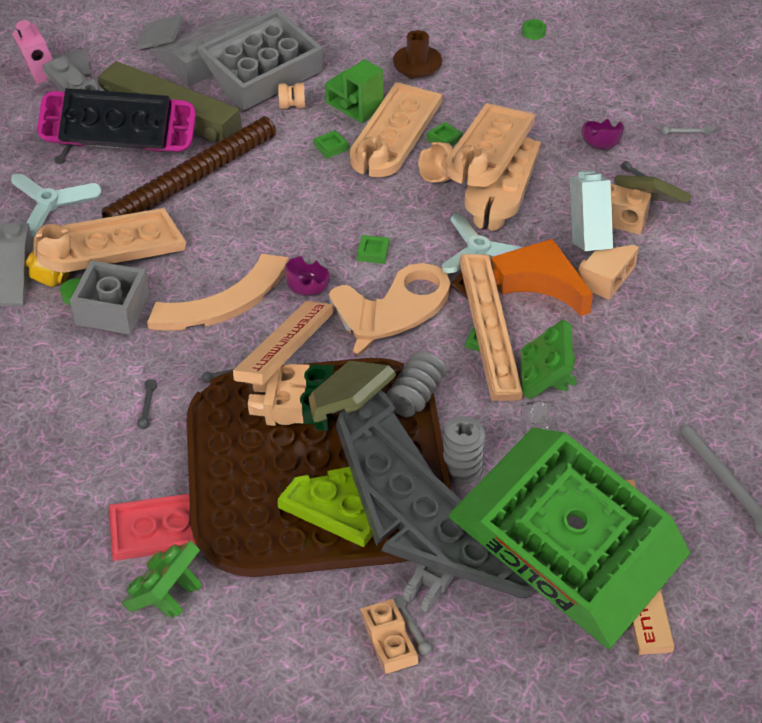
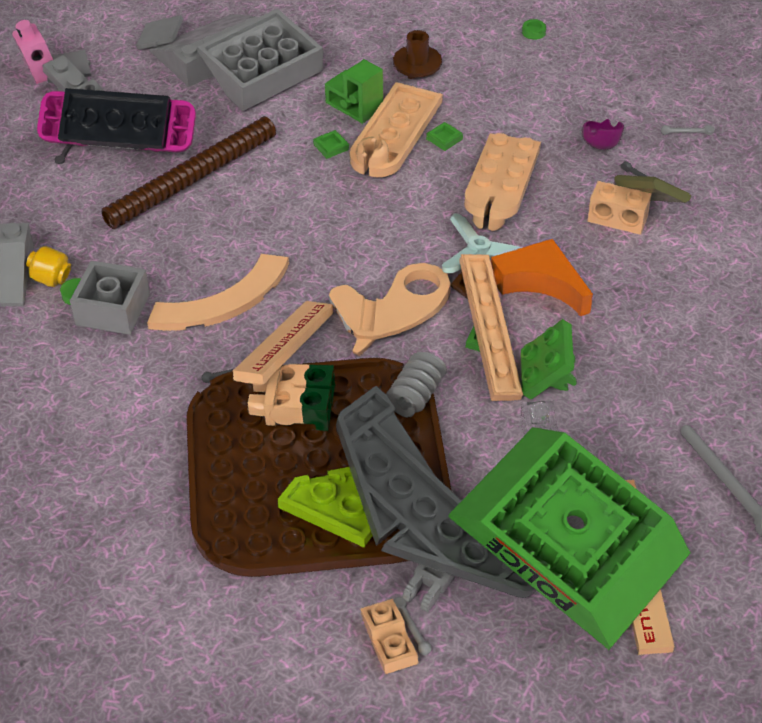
(50, 199): light aqua piece -> none
(107, 240): light nougat plate -> none
(149, 526): coral tile -> none
(150, 386): dark grey hinge -> none
(160, 577): bright green plate -> none
(213, 118): olive brick -> none
(285, 96): light nougat wheel -> none
(306, 278): magenta hair -> none
(349, 388): olive tile -> none
(373, 249): bright green tile -> none
(433, 162): light nougat hair -> none
(464, 449): light grey piece -> none
(488, 145): light nougat plate -> none
(591, 211): light aqua brick -> none
(608, 269): light nougat slope -> none

